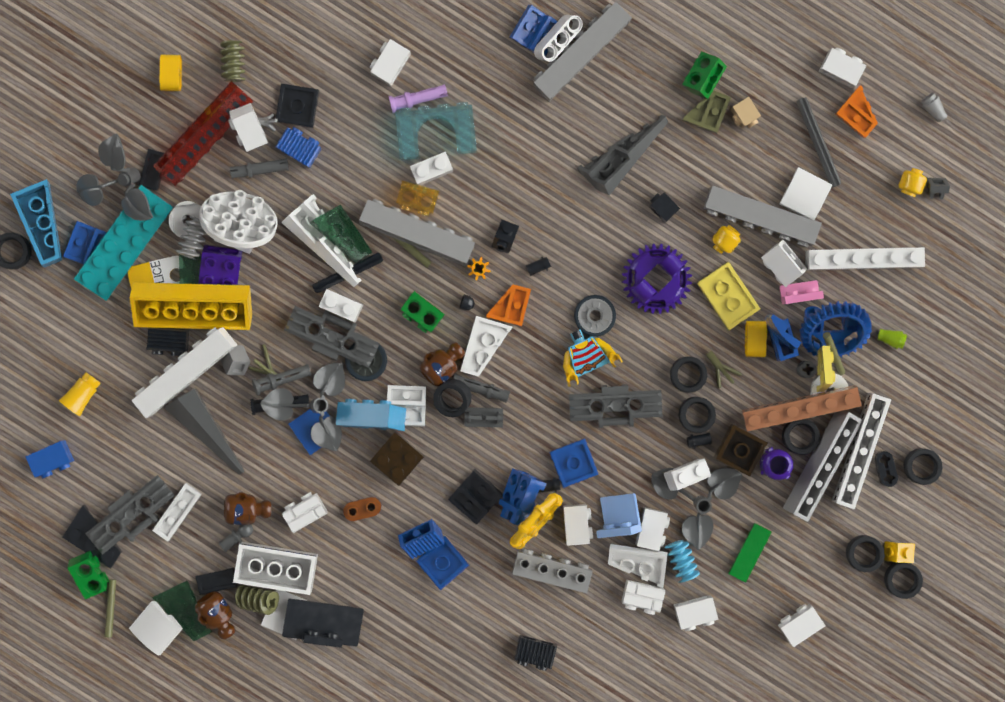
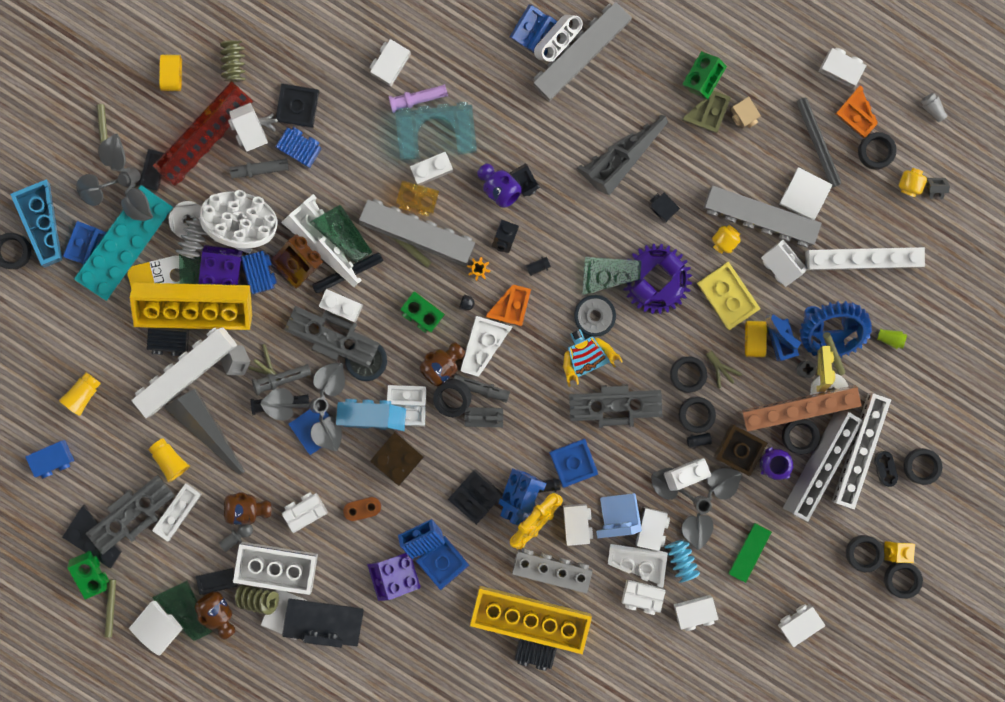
(102, 122): none -> olive bar
(168, 460): none -> yellow plant
(258, 272): none -> blue brick
(296, 261): none -> reddish brown plate
(393, 577): none -> dark purple bracket
(499, 185): none -> dark purple piece
(525, 179): none -> black bracket
(531, 620): none -> yellow brick
(608, 273): none -> clear green wing
(800, 292): bright pink bracket -> none
(892, 149): none -> black tyre

